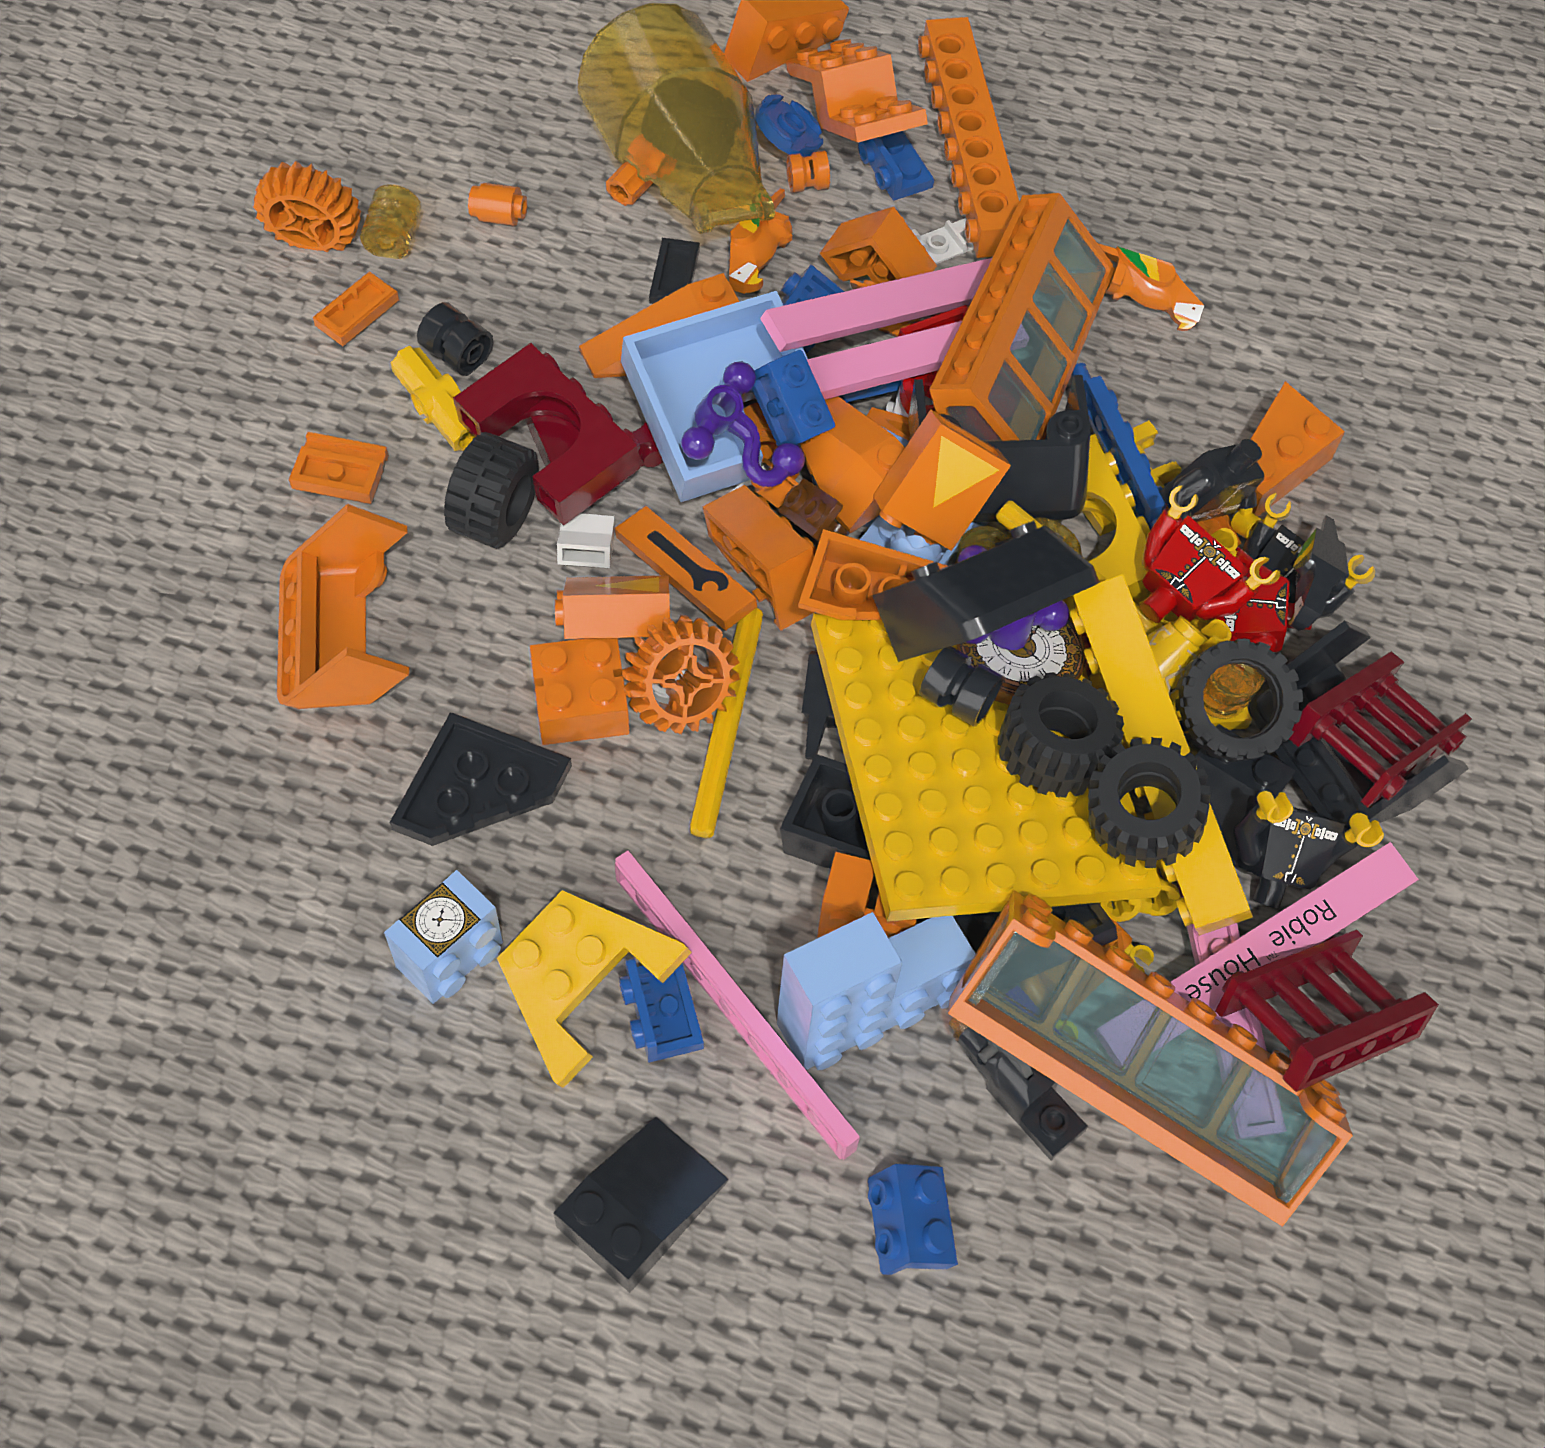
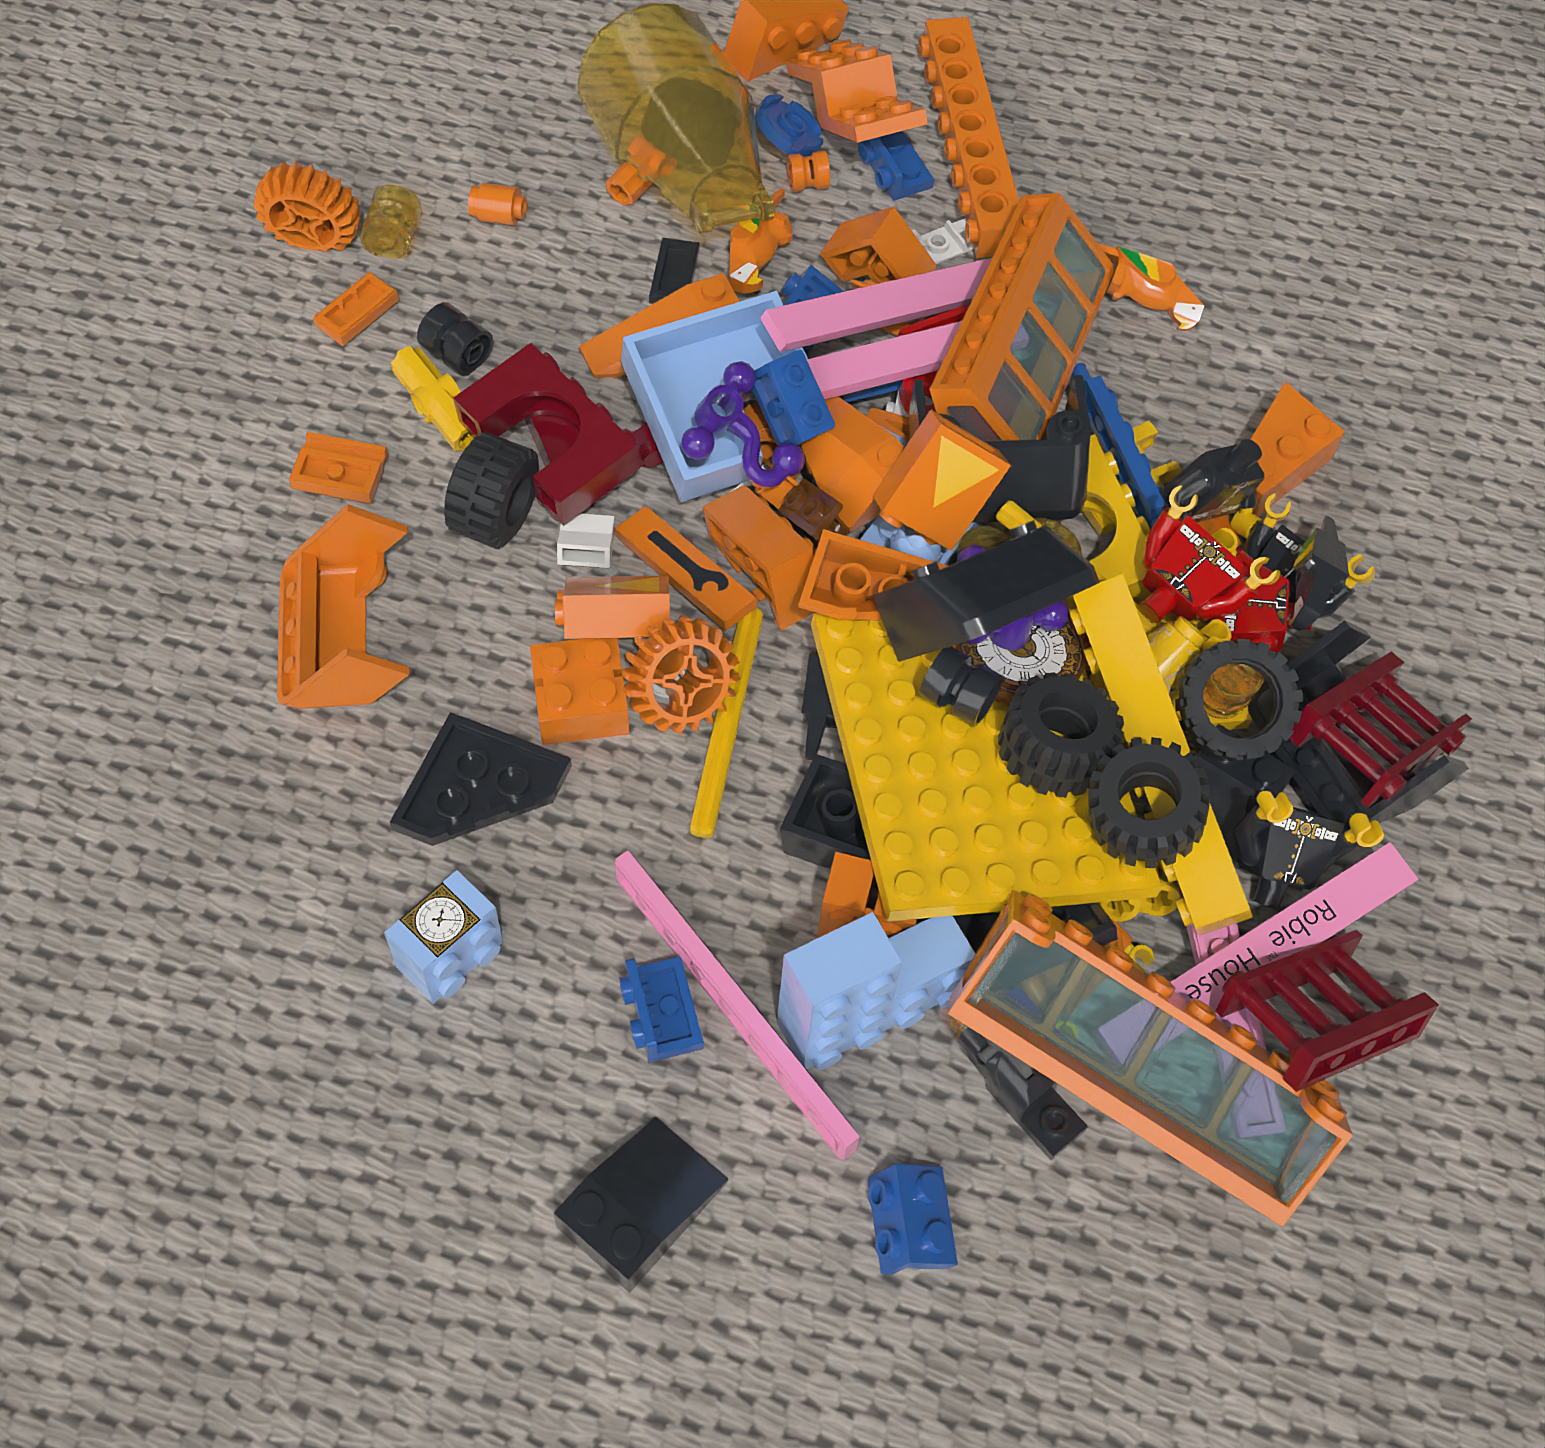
(564, 959): yellow wing -> none

